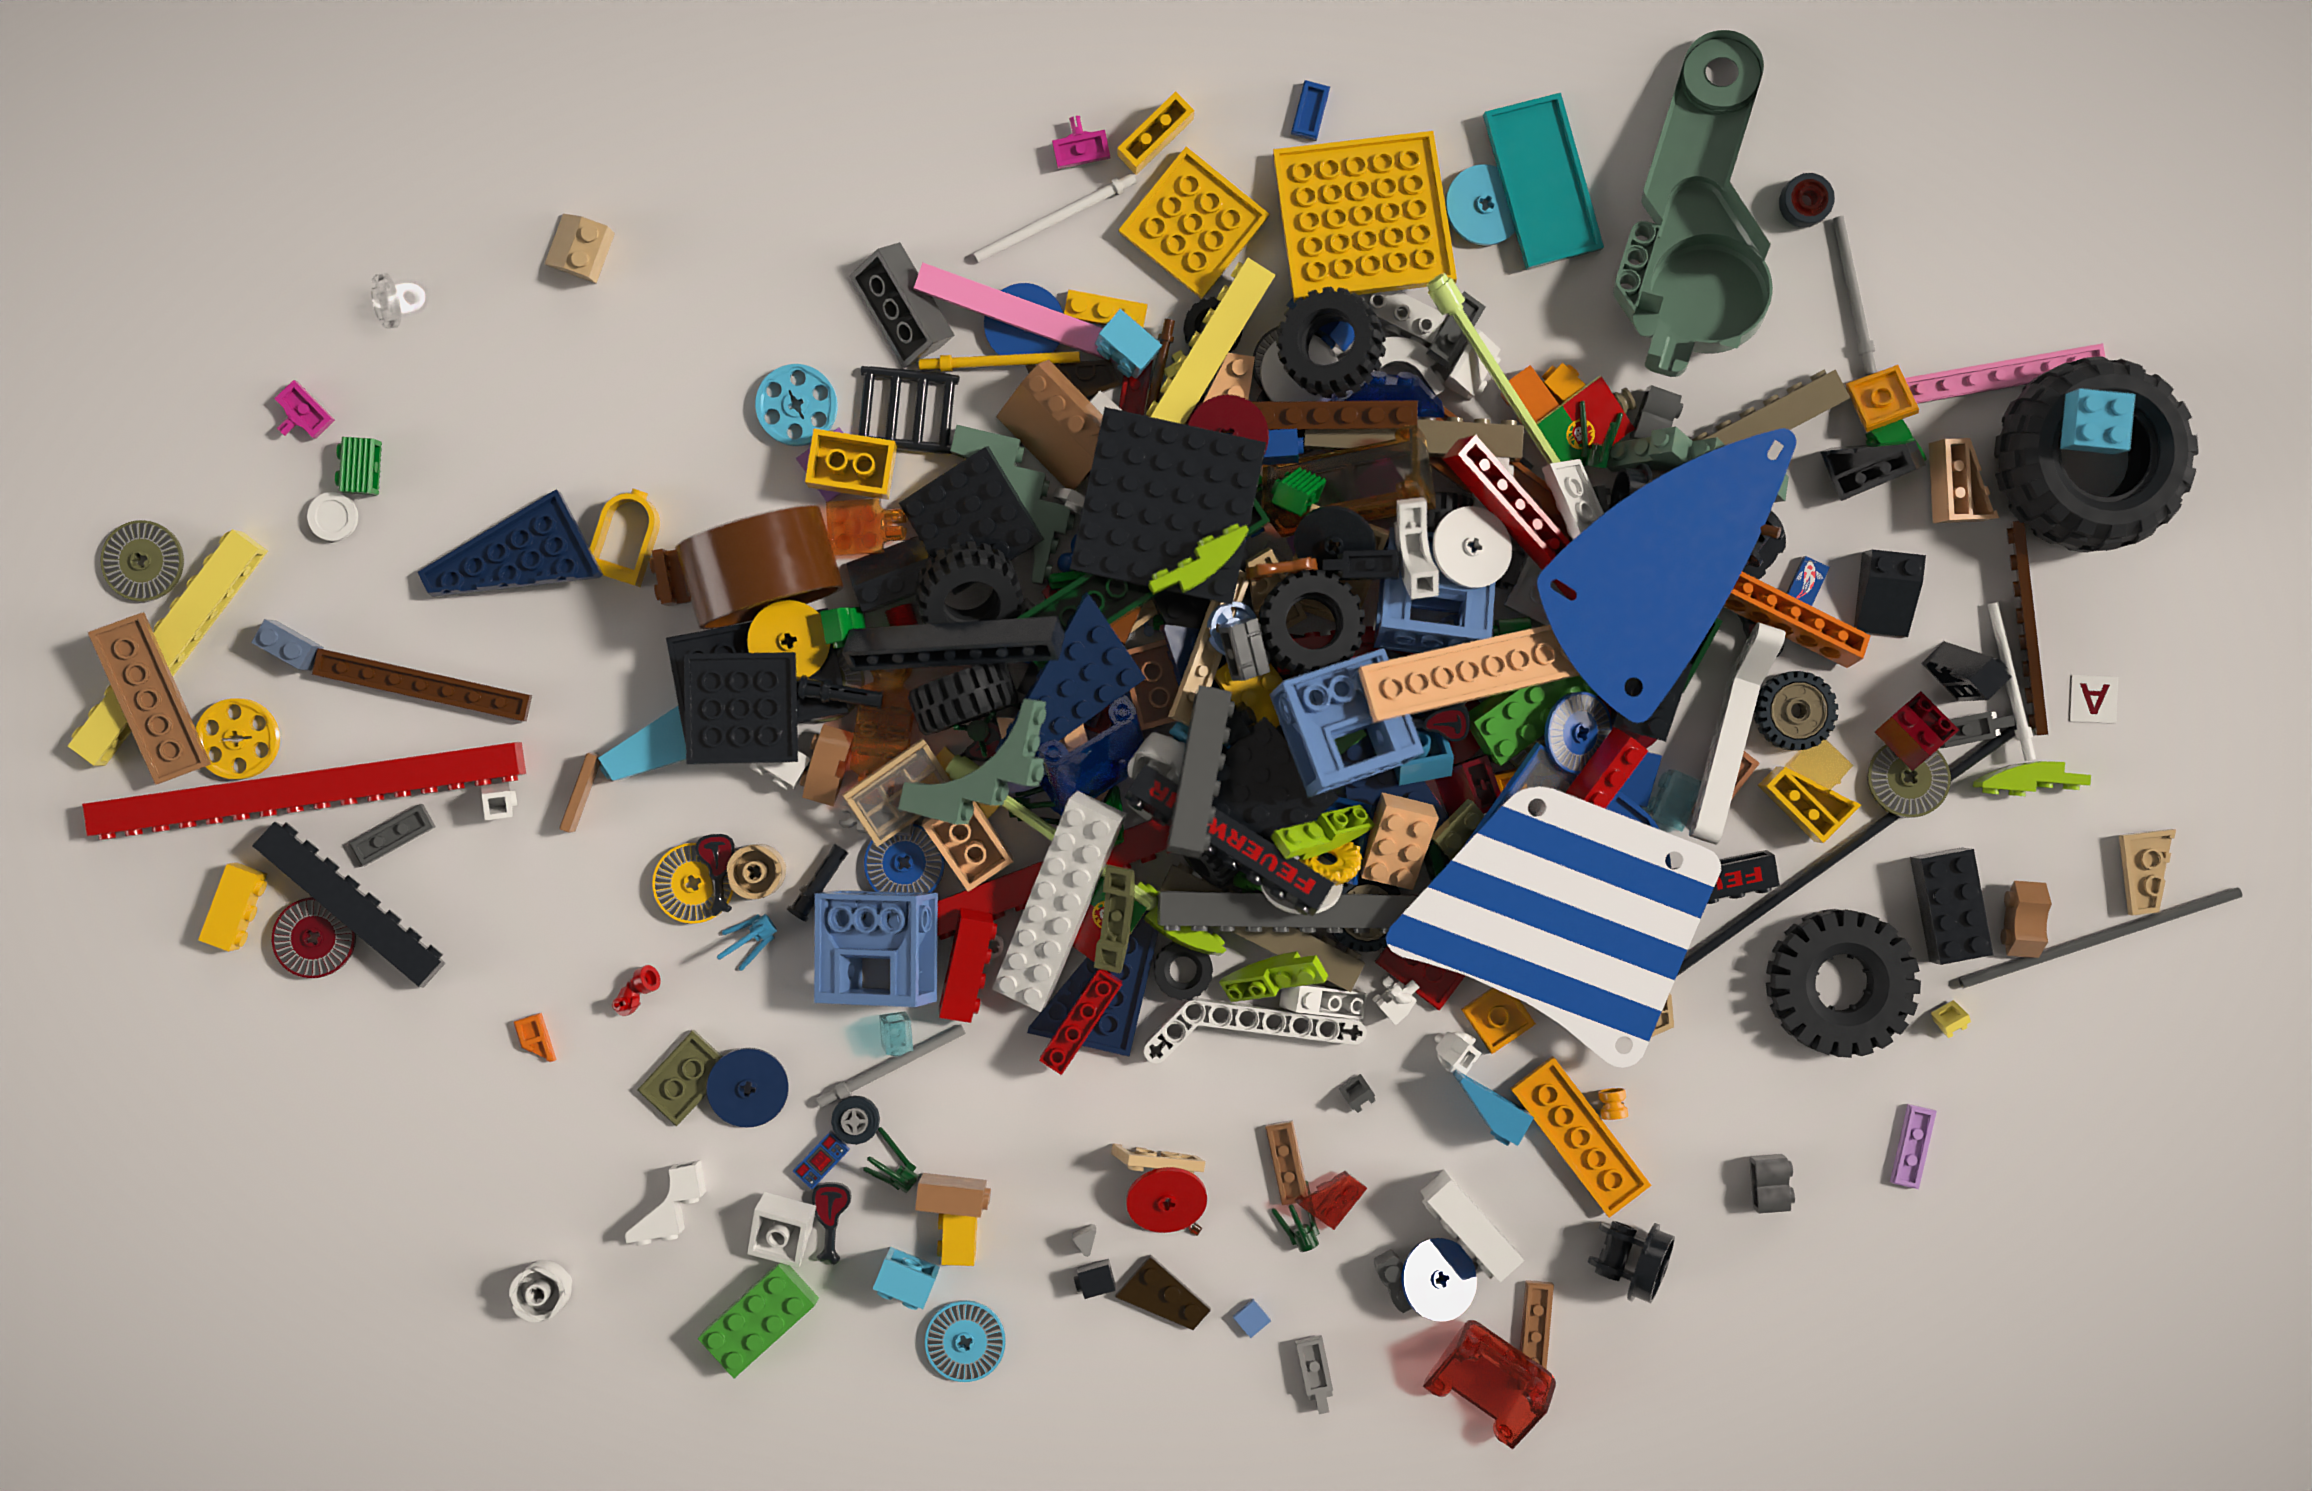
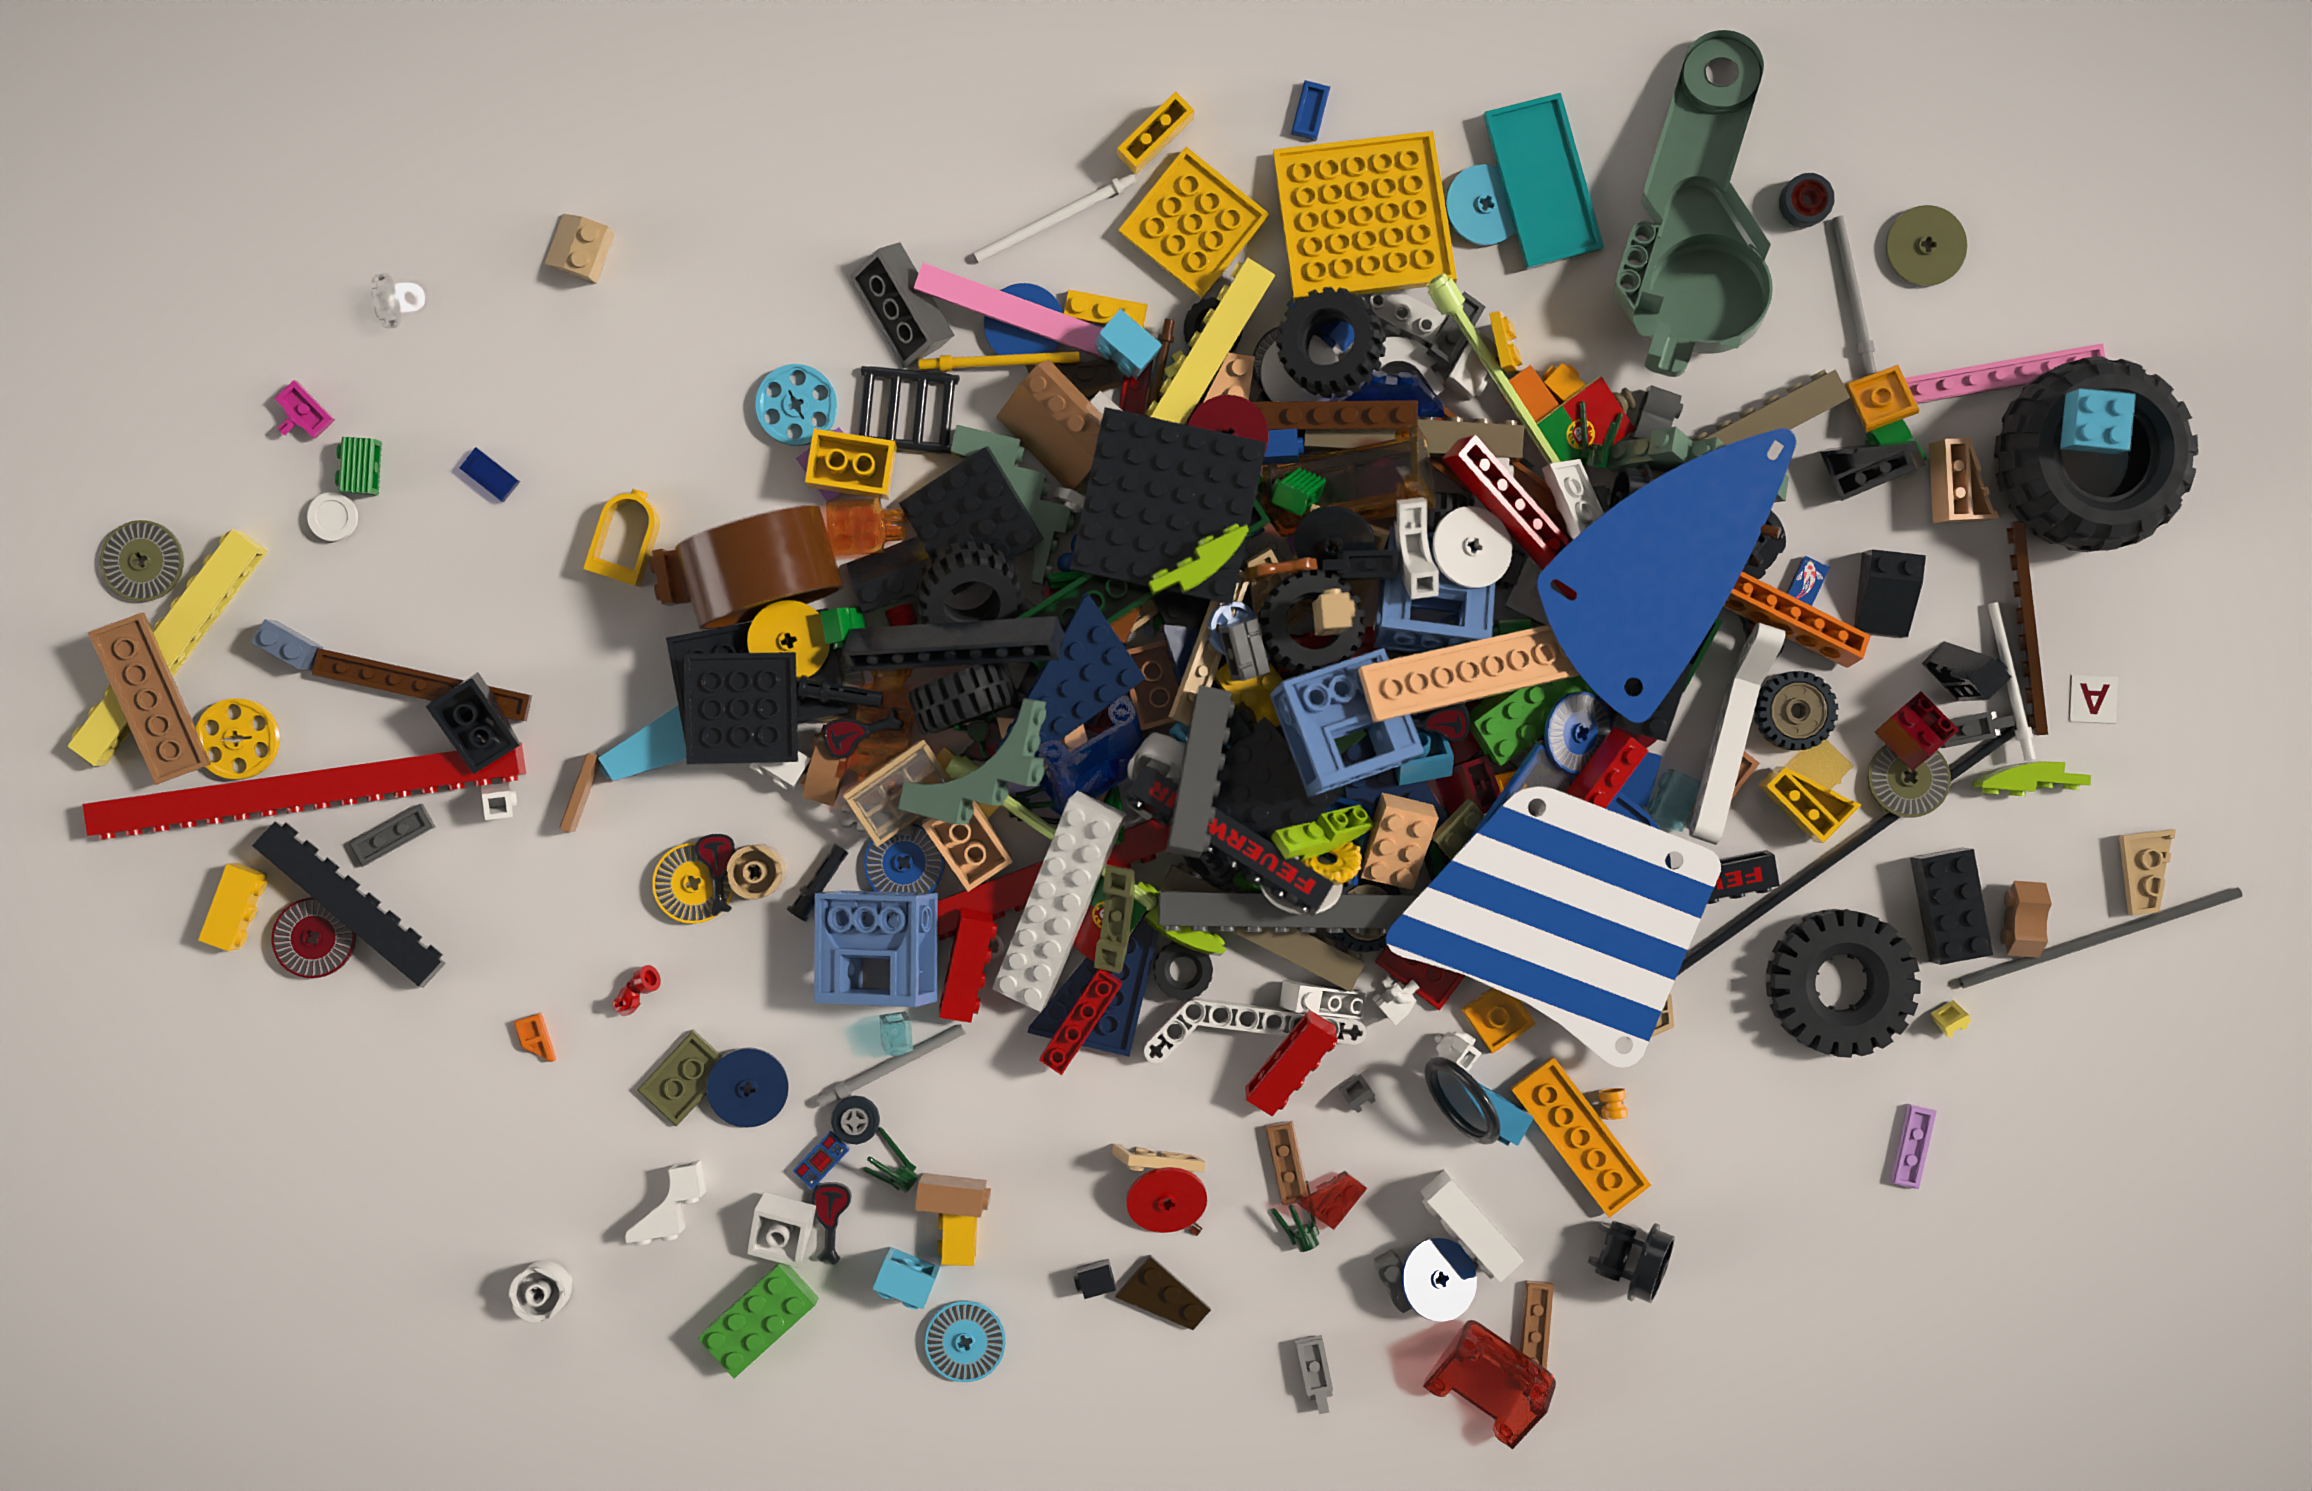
(474, 723): none -> black slope
(489, 474): none -> clear blue tile
(523, 550): dark blue wing -> none
(762, 929): dark azure plant -> none
(845, 734): none -> black piece
(1080, 146): dark pink plate -> none
(1084, 1239): light grey slope -> none
(1252, 1318): medium blue tile -> none
(1269, 975): lime slope -> none
(1291, 1063): none -> red brick
(1332, 612): none -> tan brick
(1490, 1114): none -> black wedge
(1504, 334): none -> yellow plate
(1771, 1183): flat silver brick -> none
(1941, 231): none -> olive piece

